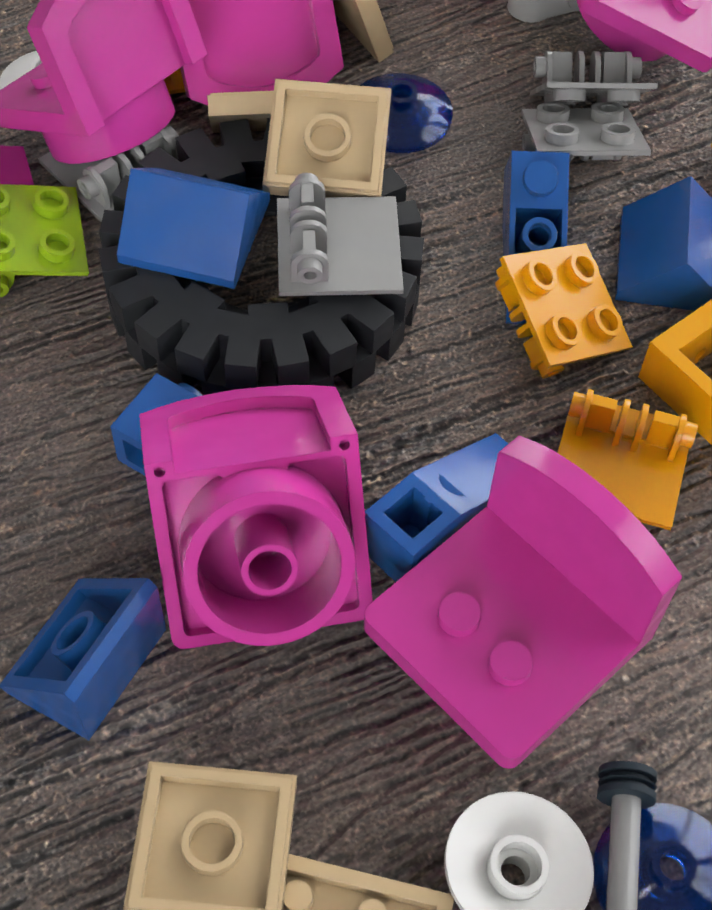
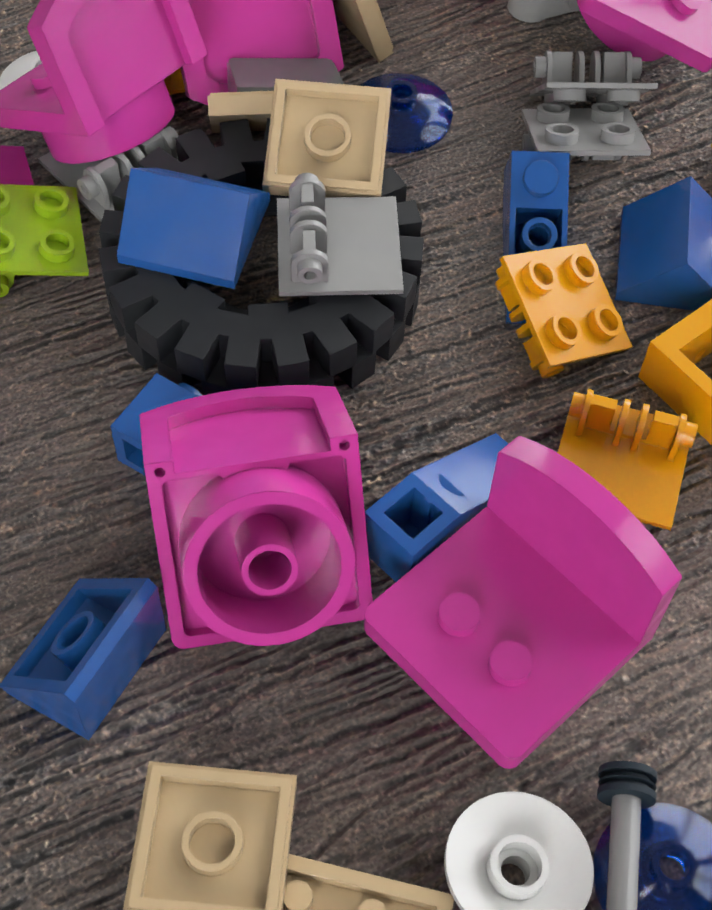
(260, 73): none -> dark grey slope

